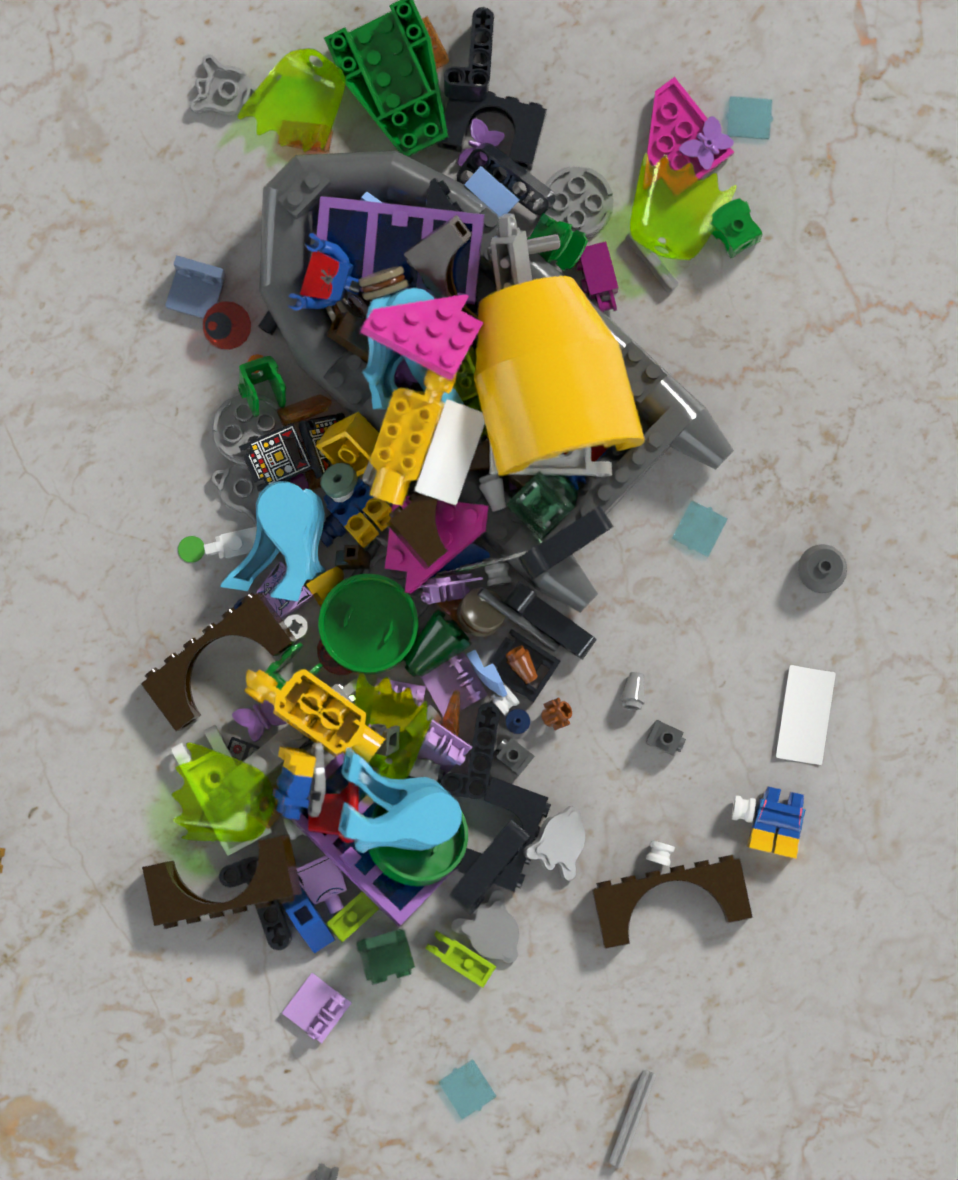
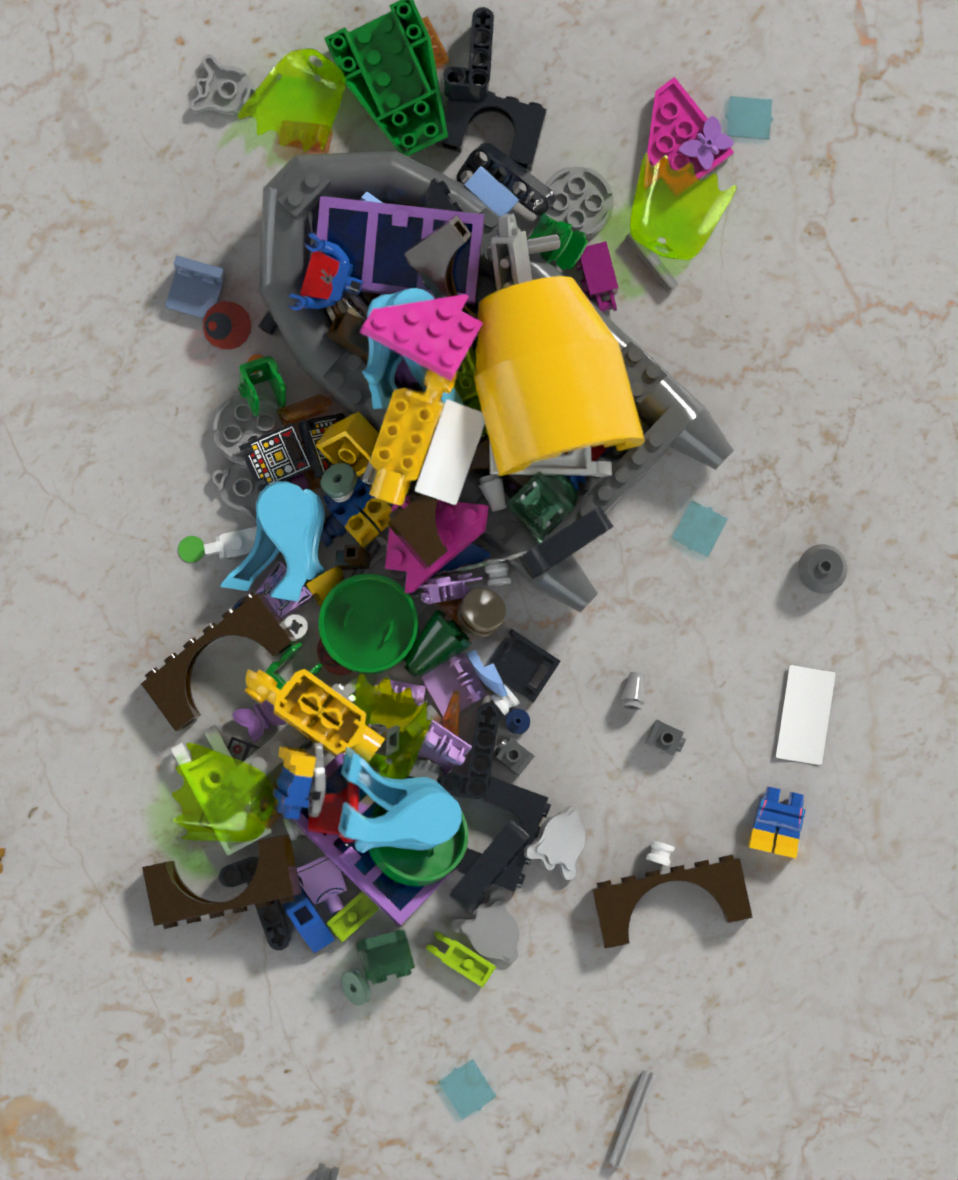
(316, 1008): lavender hinge -> none
(356, 986): none -> sand green piece
(383, 282): dark tan head -> none
(481, 135): medium lavender piece -> none
(518, 619): dark grey bar -> none
(521, 663): dark orange cone -> none
(550, 621): black beam -> none
(556, 714): dark orange gear -> none
(735, 227): green piece -> none
(743, 809): white wheel -> none

